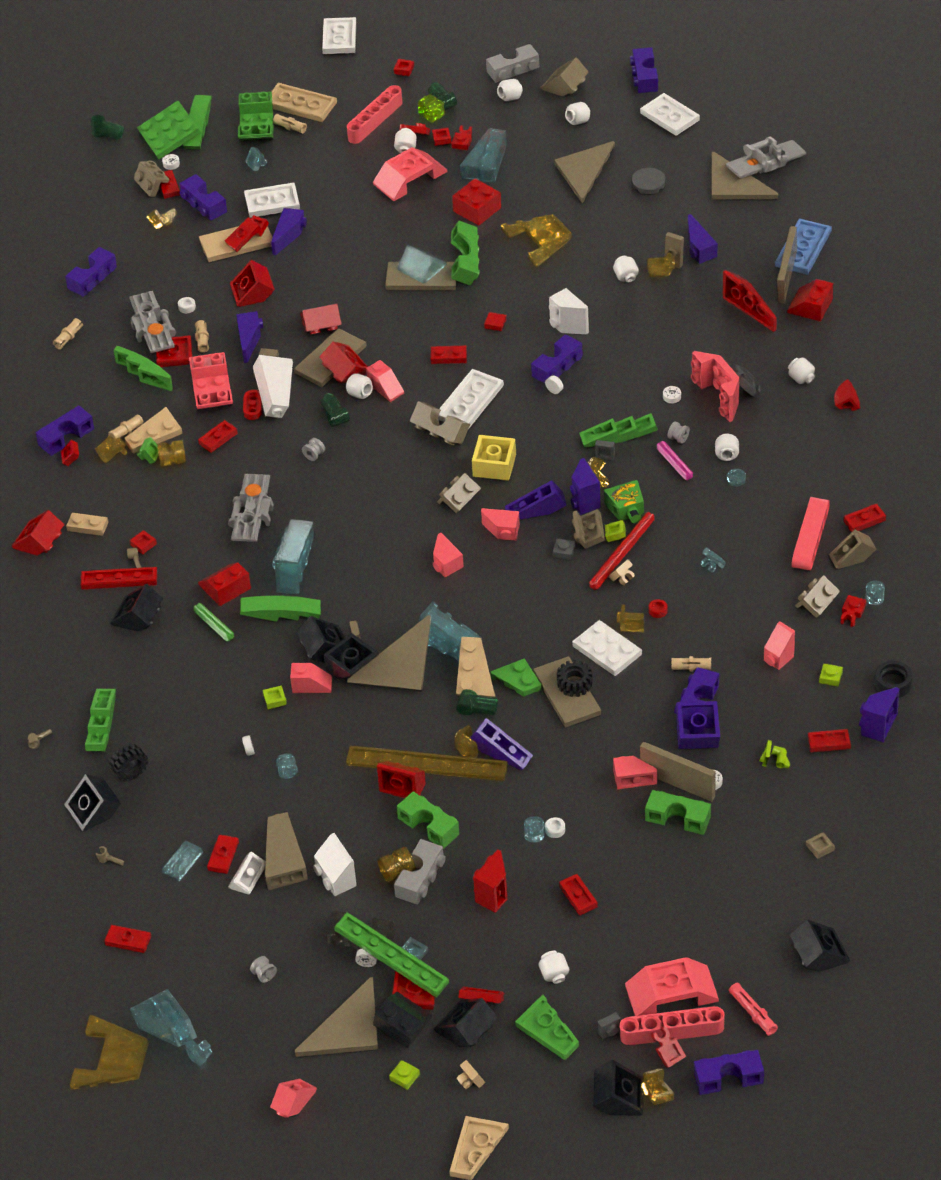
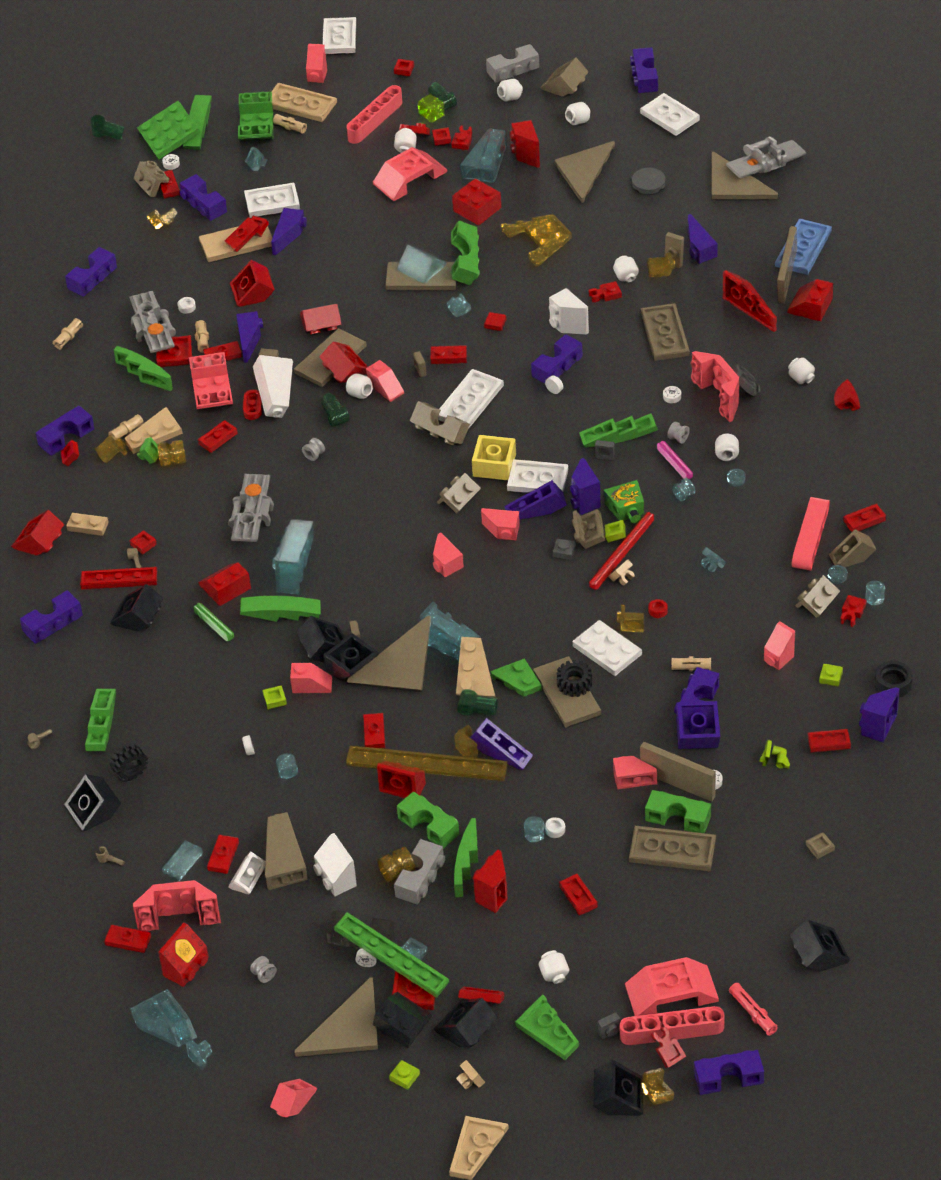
(40, 626): none -> dark purple arch
(120, 1056): clear yellow wing -> none
(175, 899): none -> coral slope
(183, 955): none -> red slope
(231, 350): none -> red plate
(316, 63): none -> coral slope
(374, 730): none -> red plate
(419, 364): none -> dark tan tile
(458, 305): none -> clear light blue tile
(466, 854): none -> bright green slope
(525, 143): none -> red slope
(530, 475): none -> white plate
(596, 465): clear yellow bracket -> none
(607, 291): none -> red plate
(665, 332): none -> dark tan tile
(672, 848): none -> dark tan tile
(683, 489): none -> clear light blue wheel
(837, 574): none -> clear light blue tile

